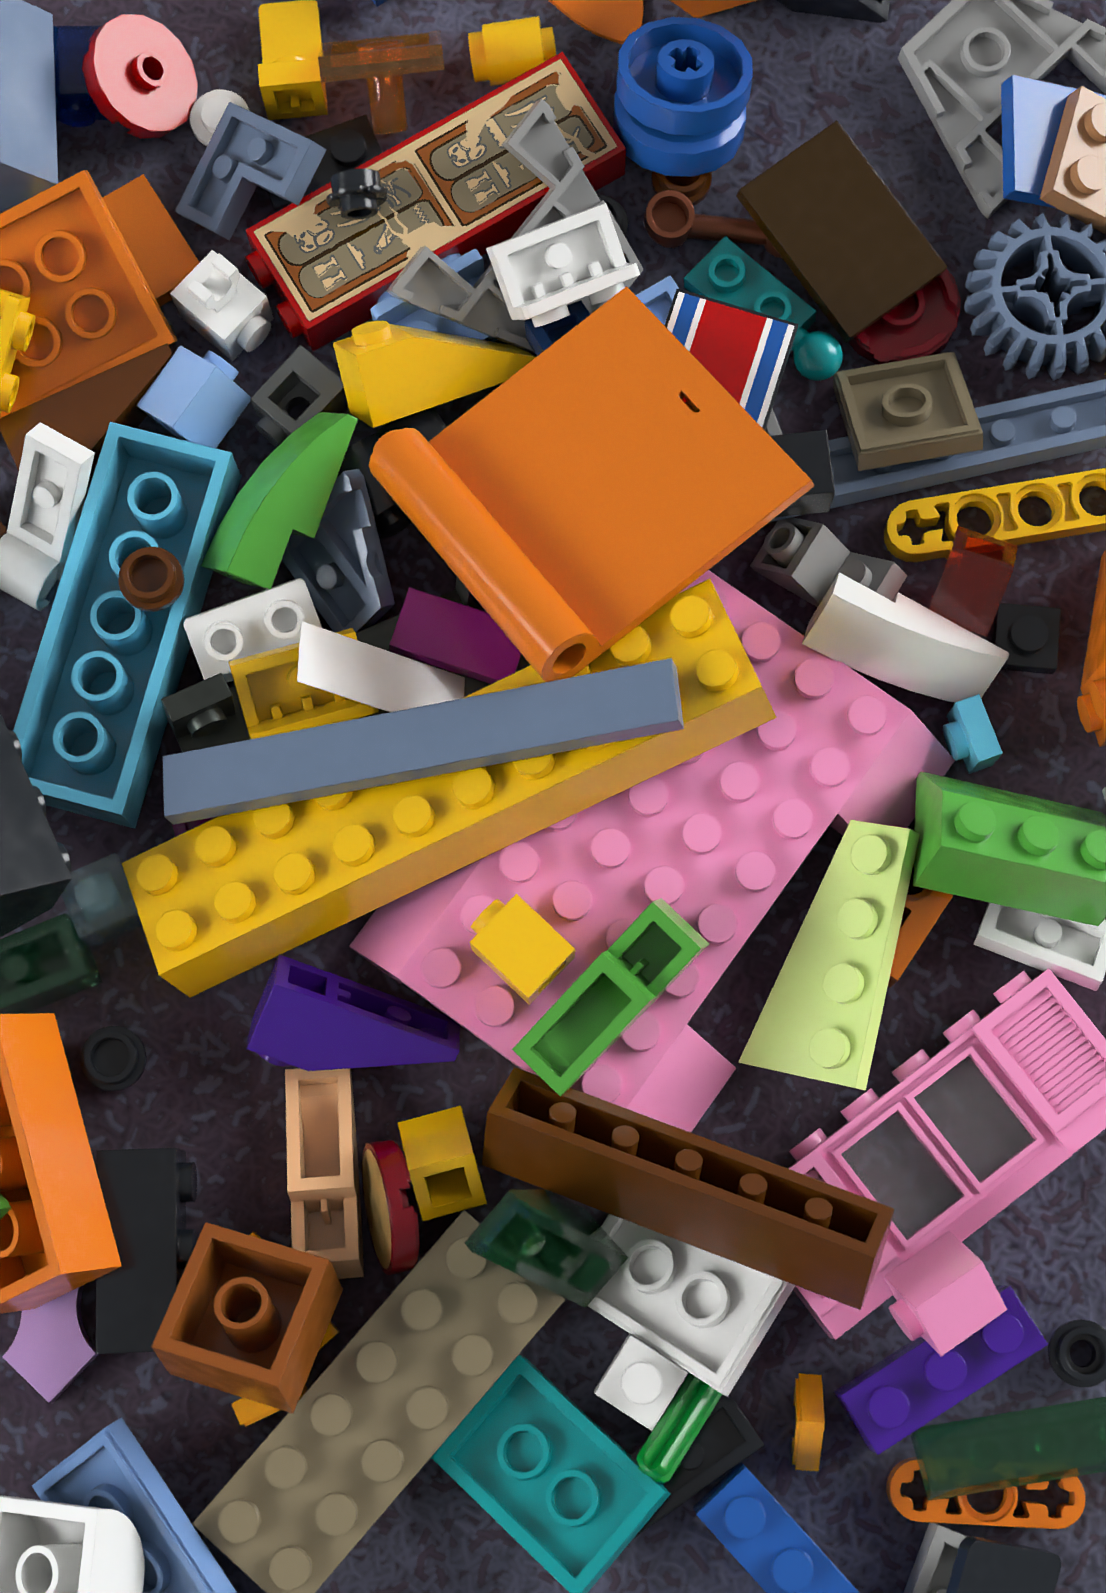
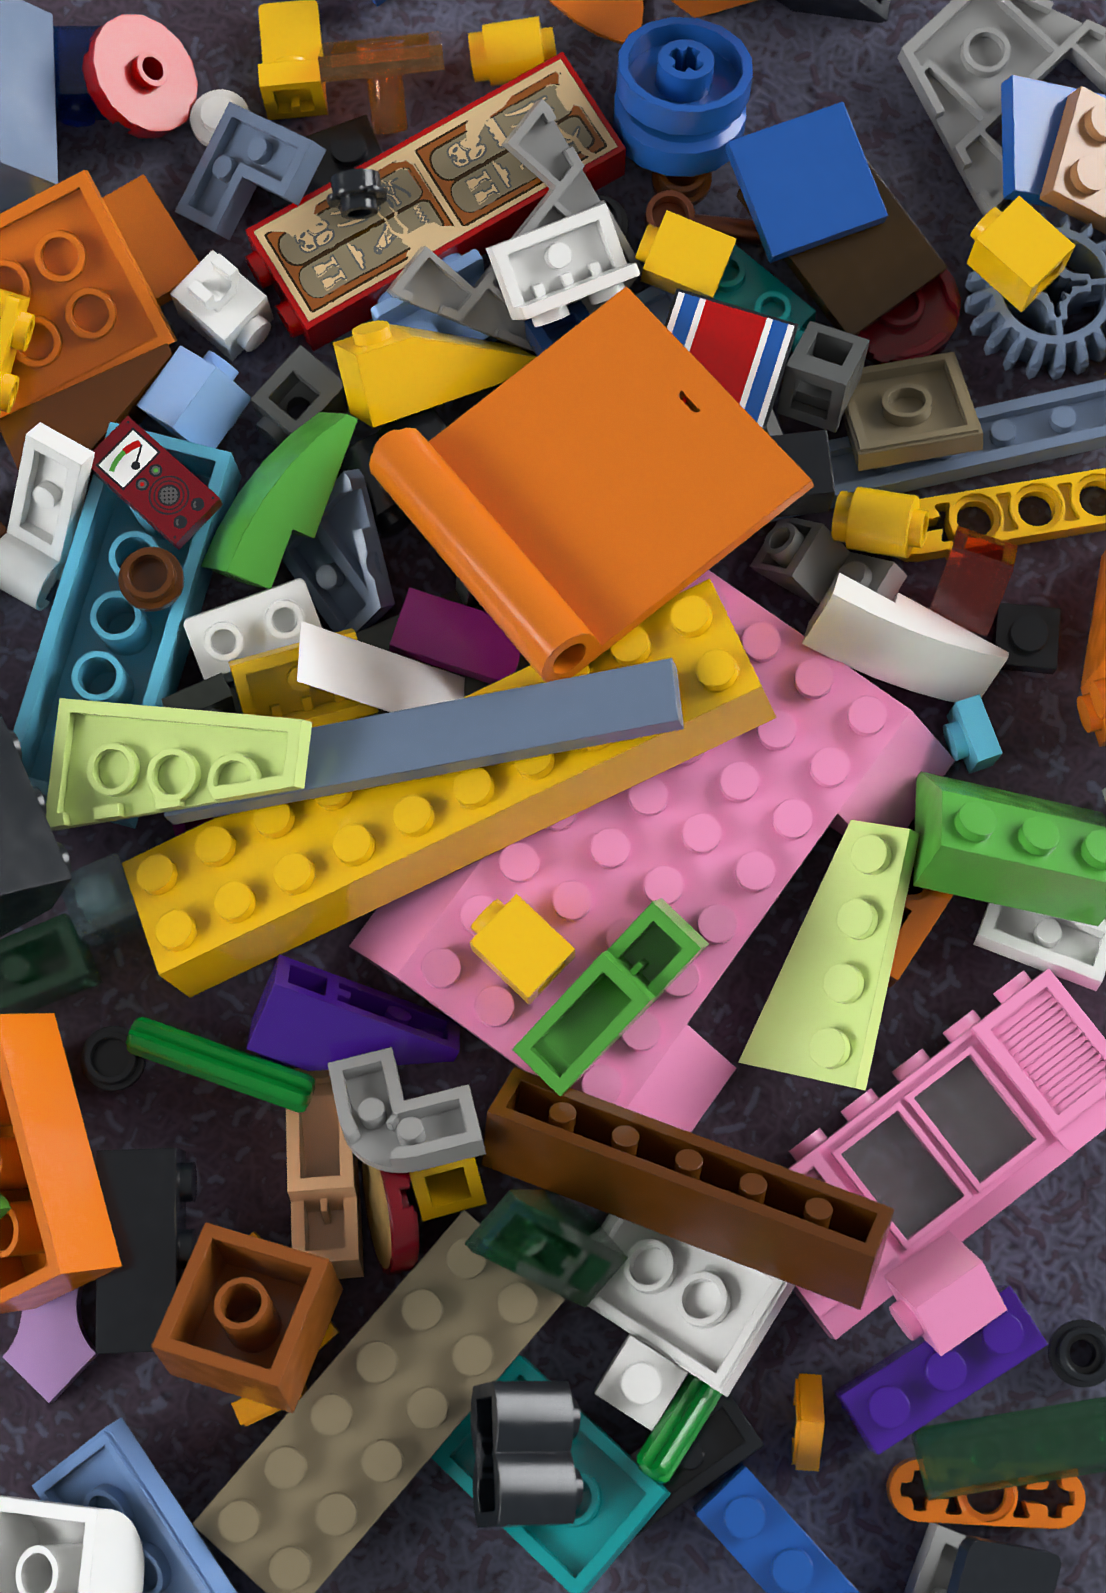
(154, 483): none -> dark red tile
(156, 760): none -> yellowish green wing
(220, 1064): none -> green axle
(399, 1132): none -> light grey plate
(524, 1454): none -> black brick
(684, 255): none -> yellow brick
(806, 182): none -> blue tile
(822, 376): none -> dark grey brick
(879, 522): none -> yellow brick
(1018, 252): none -> yellow brick

